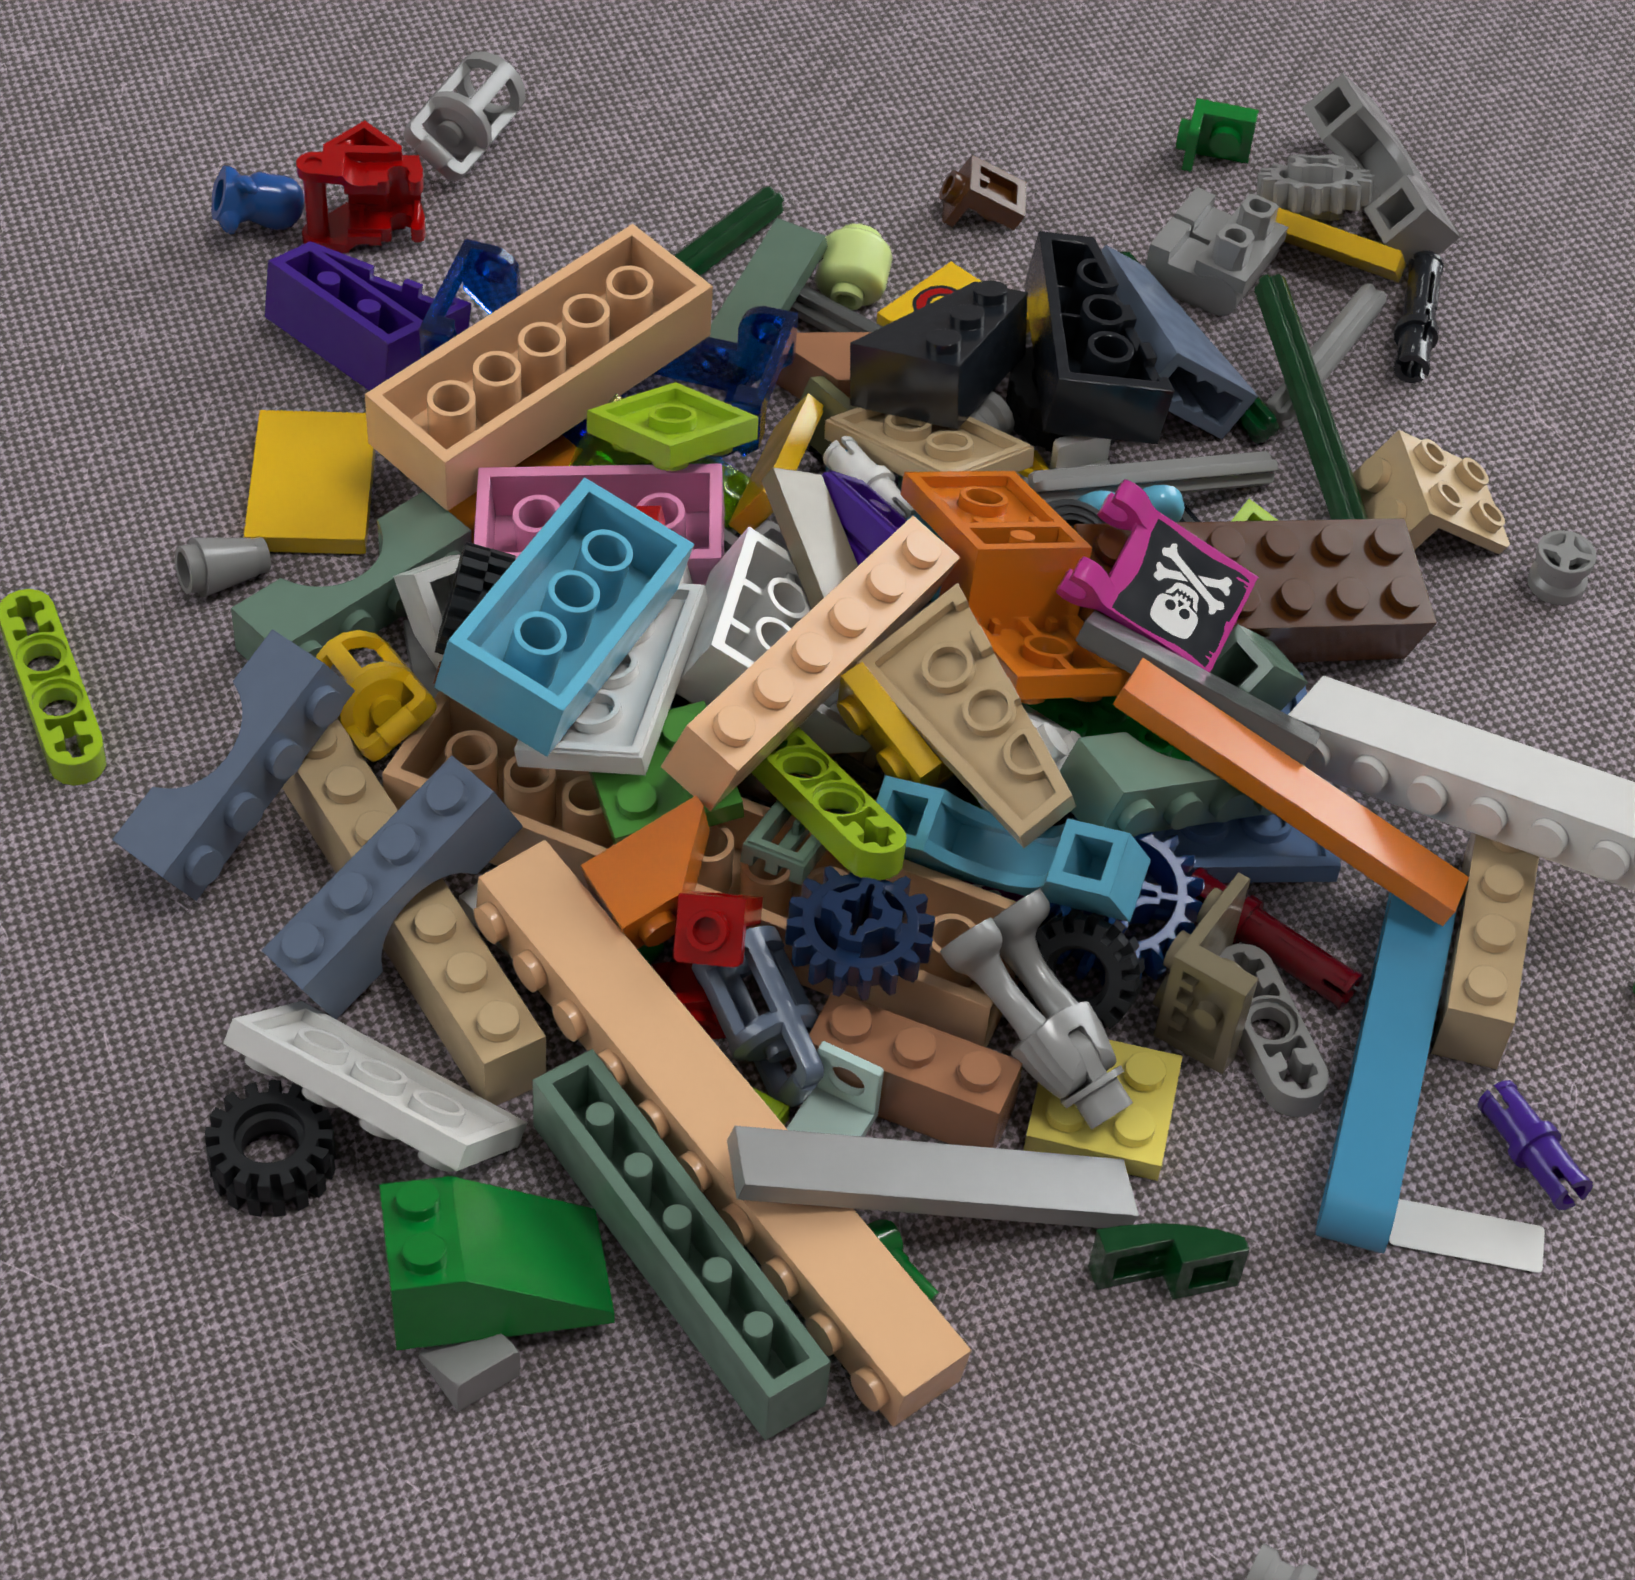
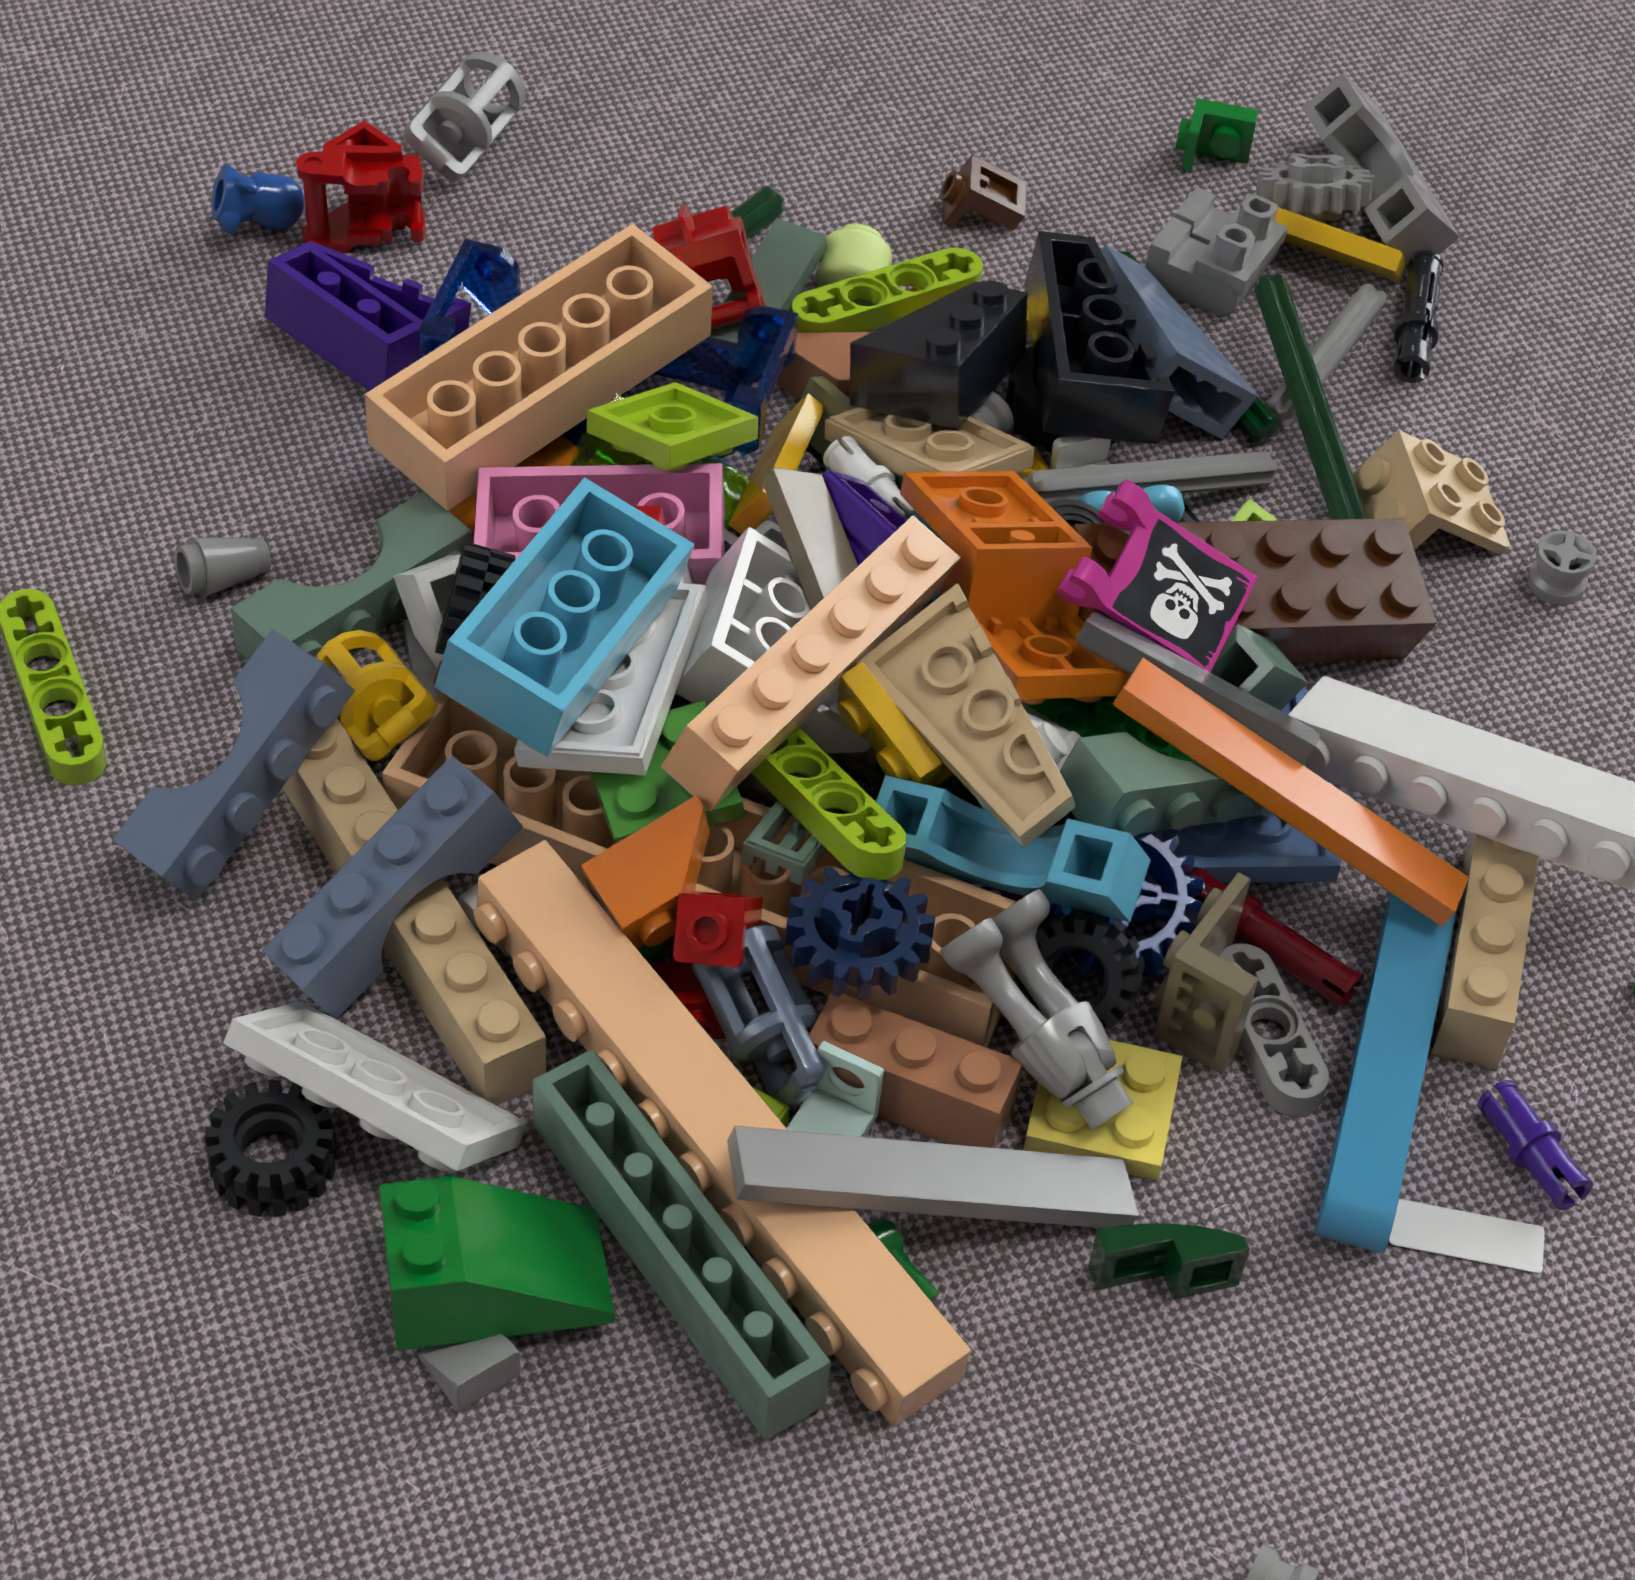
(311, 482): yellow tile -> none
(715, 249): none -> red piece
(935, 273): none -> lime beam

